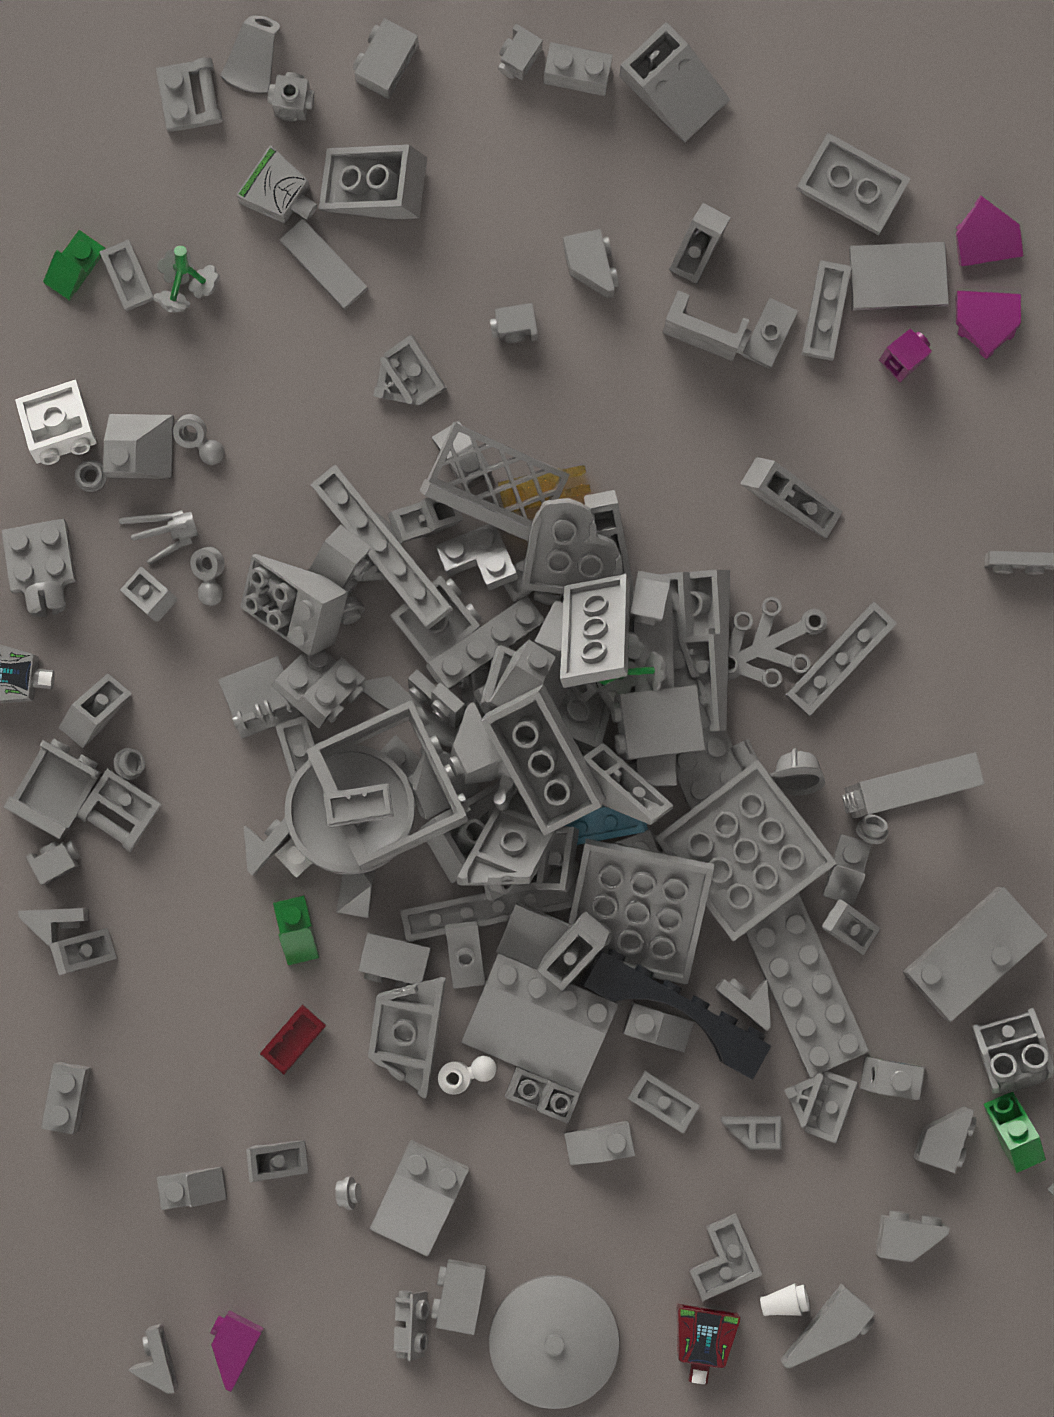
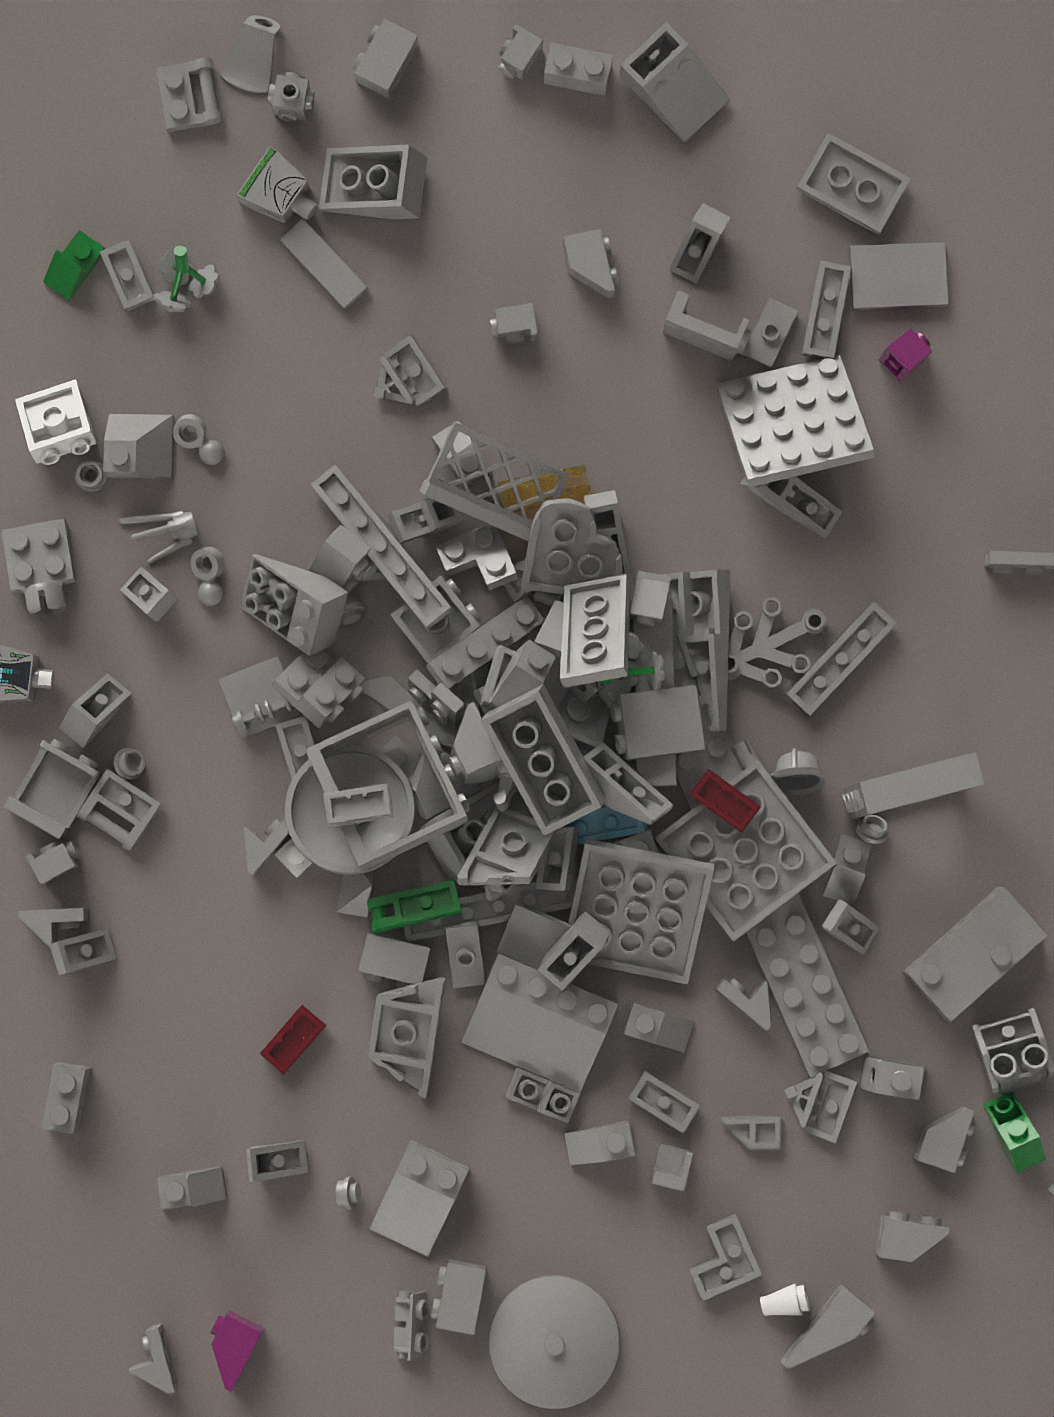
(296, 930): green slope -> none
(414, 906): none -> green plate
(482, 1069): white plate -> none
(671, 1167): none -> light grey panel
(704, 1339): torso -> none
(725, 800): none -> dark red plate
(734, 1046): black arch -> none
(794, 420): none -> plate
(987, 235): magenta slope -> none
(987, 318): magenta slope -> none

